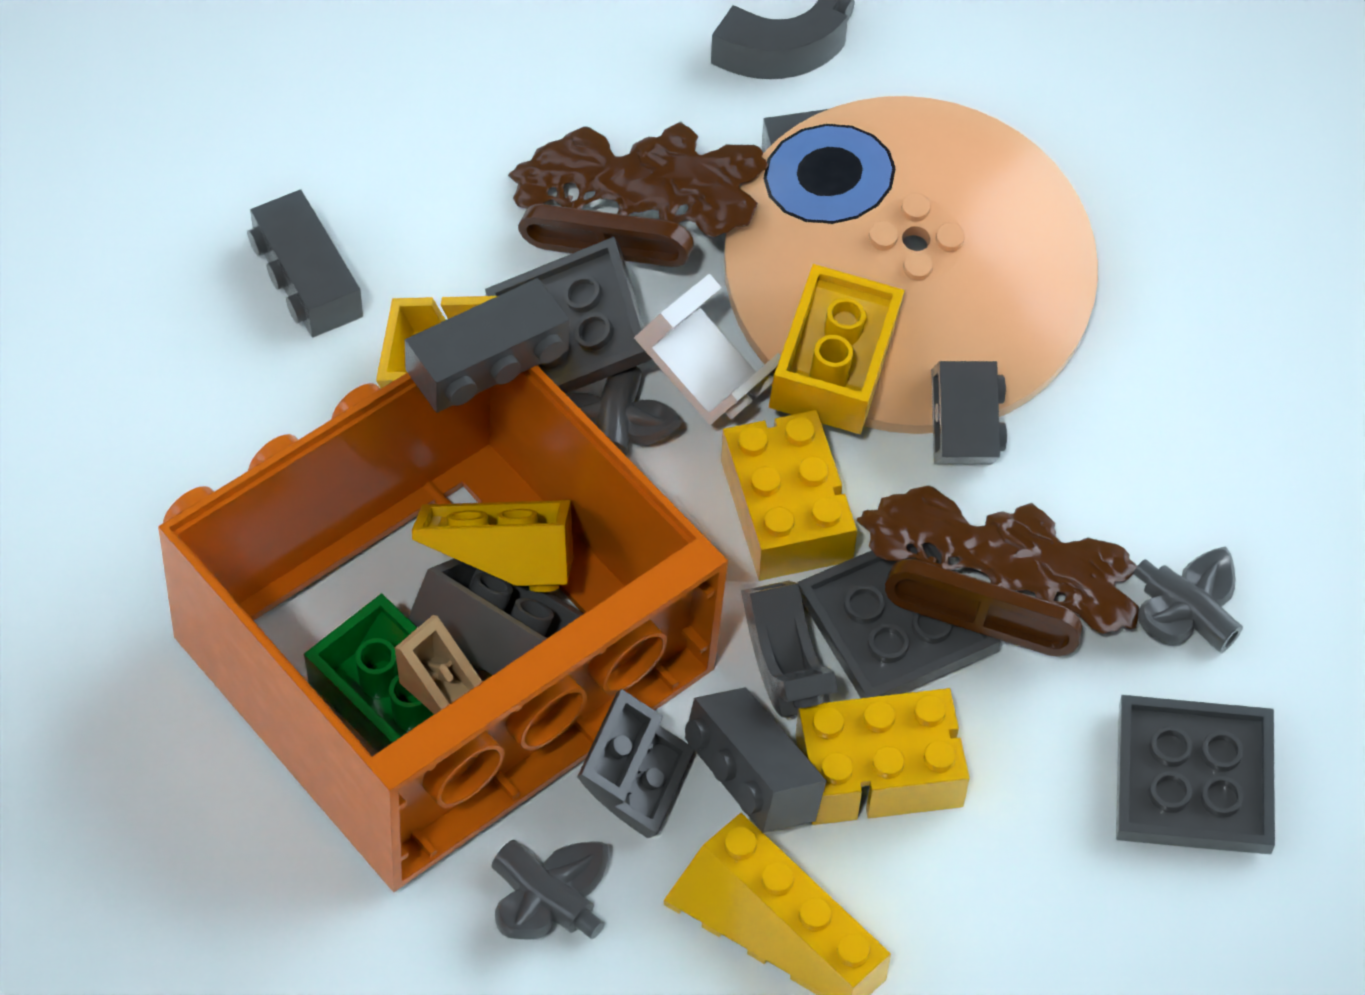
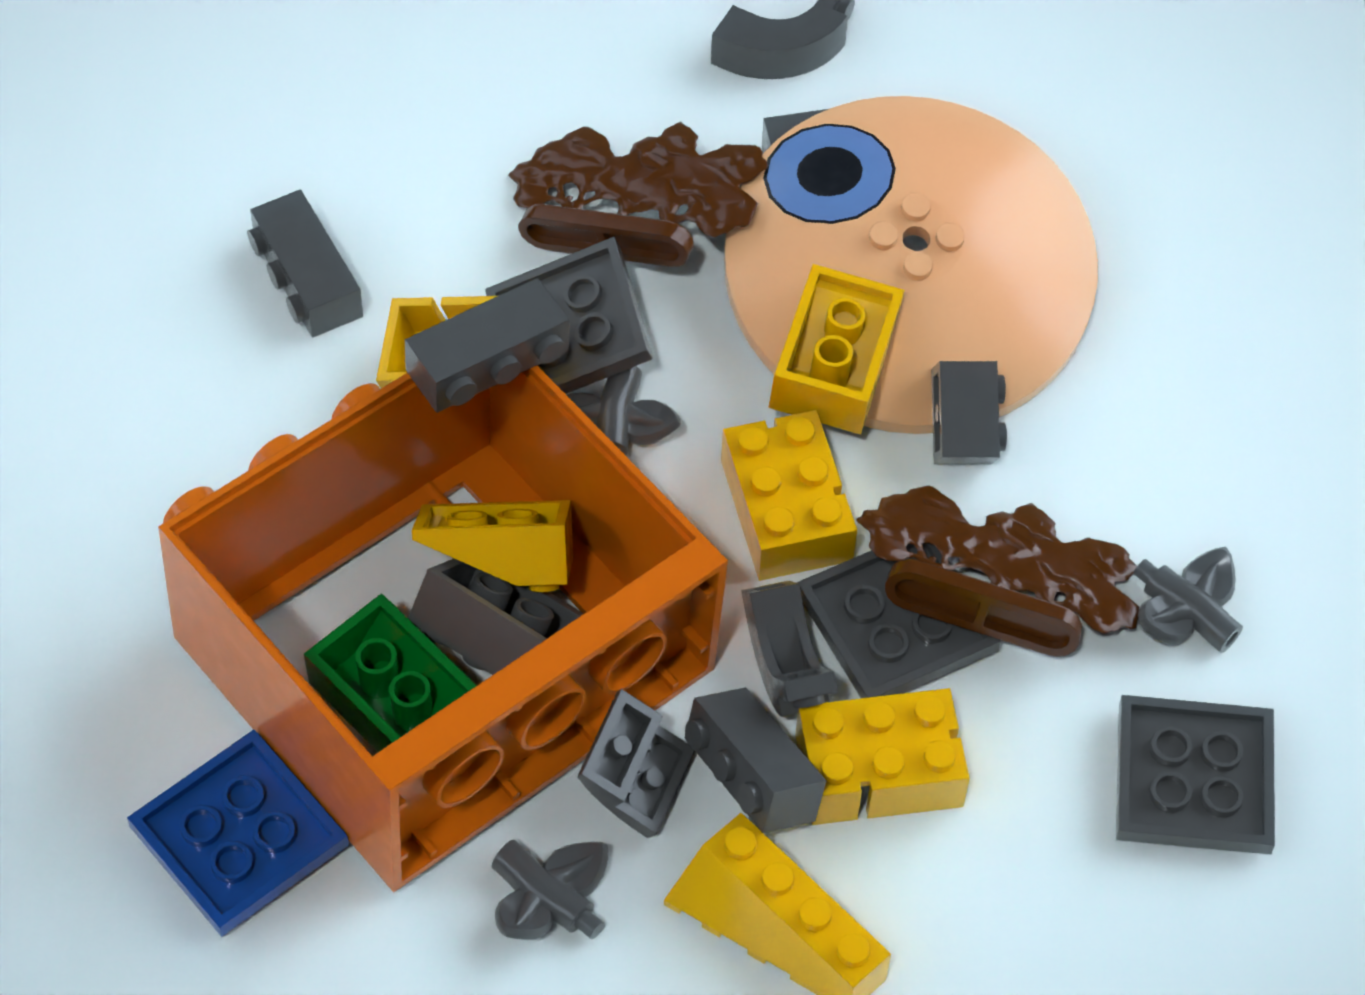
(238, 832): none -> blue plate
(434, 666): tan slope -> none
(701, 357): white panel -> none

